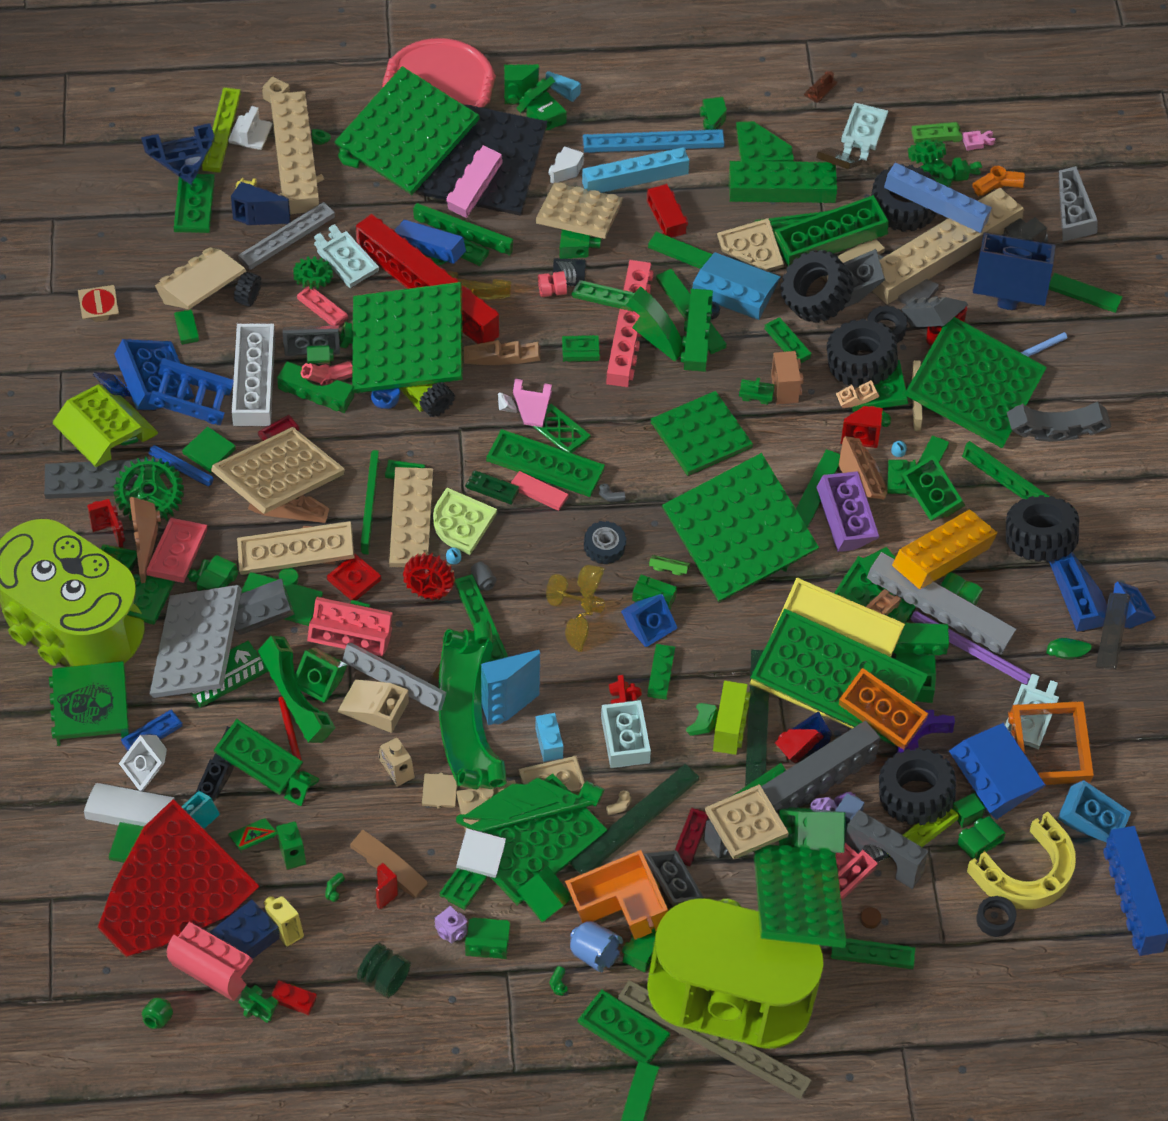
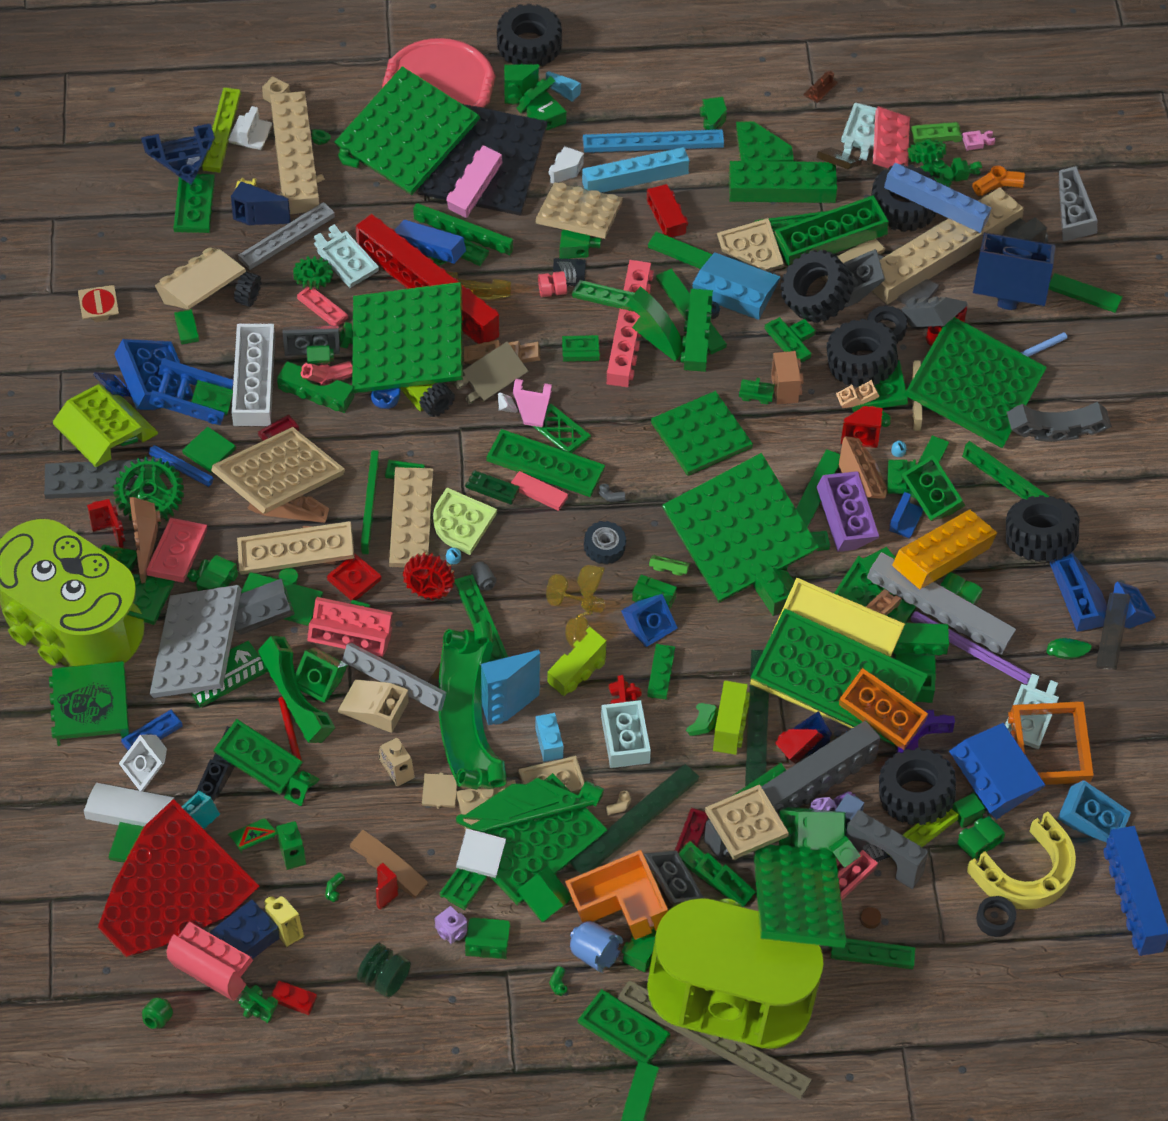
(212, 396): none -> green plate
(492, 373): none -> dark tan tile
(529, 20): none -> black tyre
(579, 664): none -> lime wedge
(716, 875): none -> green slope
(773, 588): none -> green slope
(803, 330): none -> green plate
(821, 539): none -> green tile
(844, 851): none -> green brick
(890, 138): none -> coral plate
(905, 517): none -> blue panel

